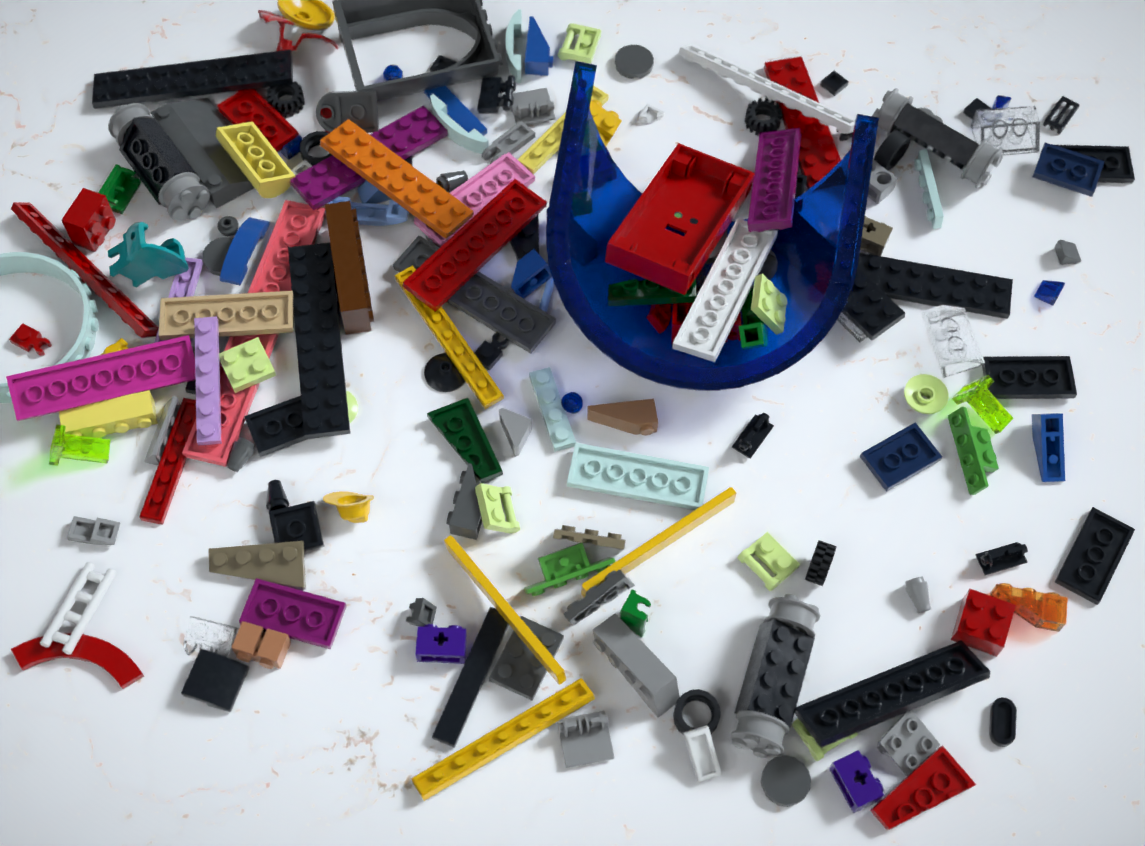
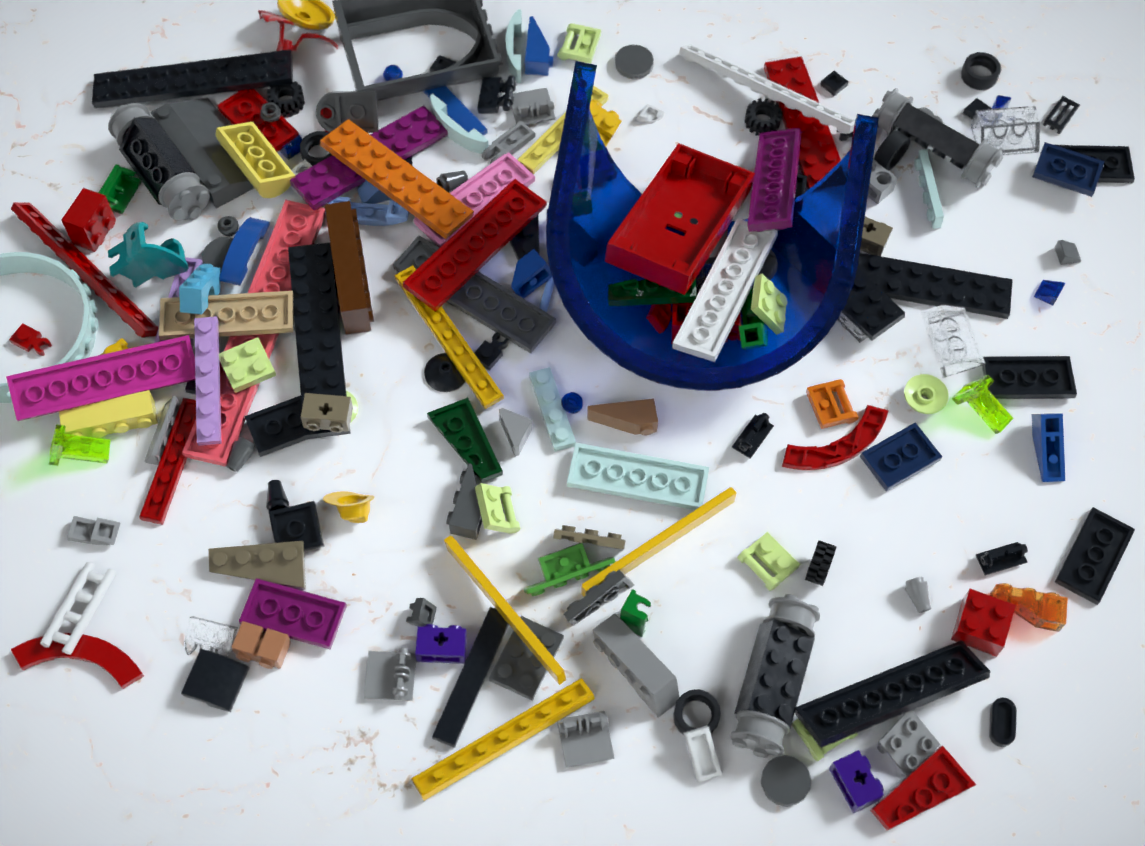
(198, 287): none -> medium azure arch
(270, 112): none -> dark grey plate
(326, 412): none -> dark tan brick
(390, 675): none -> light grey hinge
(825, 406): none -> orange plate
(840, 450): none -> red tile
(973, 449): bright green bracket -> none
(985, 60): none -> black tyre

